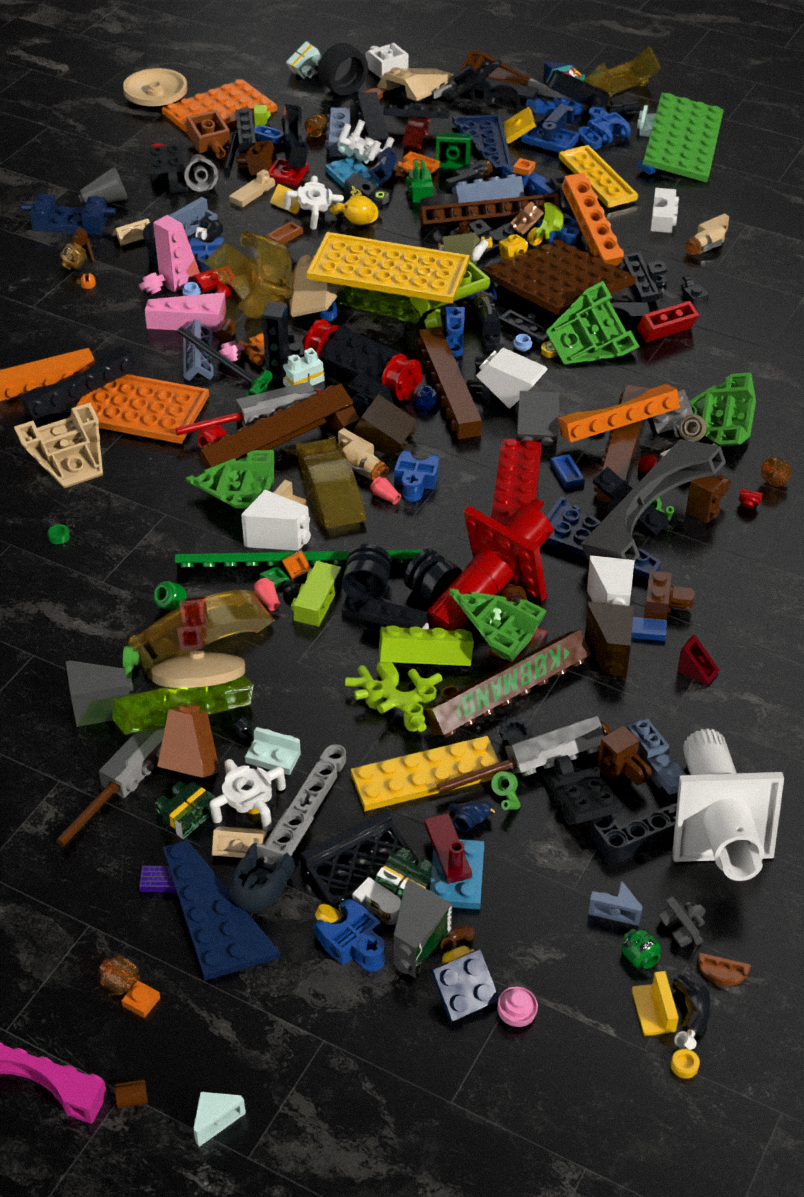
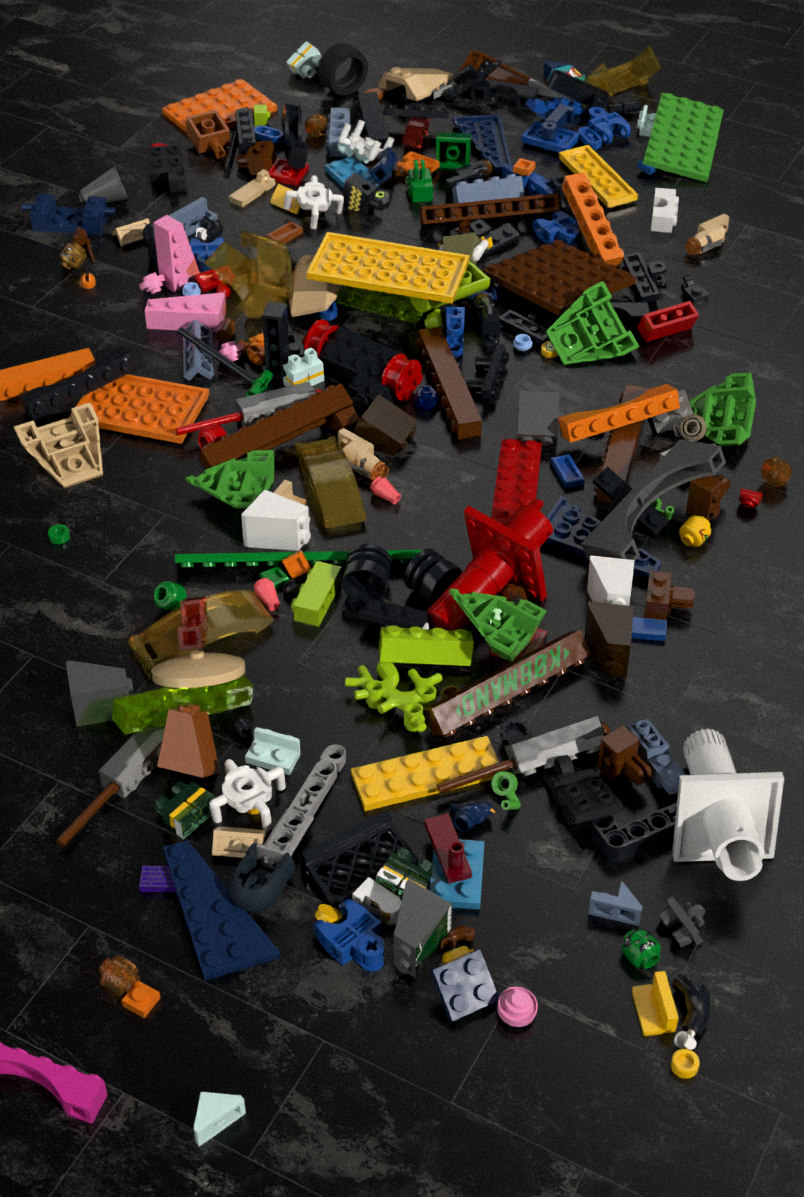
(130, 658): bright green plate -> none
(131, 1094): reddish brown piece -> none
(155, 87): tan dish -> none
(200, 173): light grey cone -> none
(357, 209): yellow piece -> none
(385, 58): white hinge -> none
(415, 475): blue piece -> none
(439, 200): black tyre -> none
(509, 374): white slope -> none
(512, 246): yellow brick -> none
(518, 125): yellow plate -> none
(526, 218): medium nougat hips -> none
(532, 239): yellow tile -> none
(552, 220): lime piece -> none
(646, 464): red plate -> none
(695, 531): none -> yellow head
(696, 662): dark red slope -> none
(722, 970): dark orange tile -> none

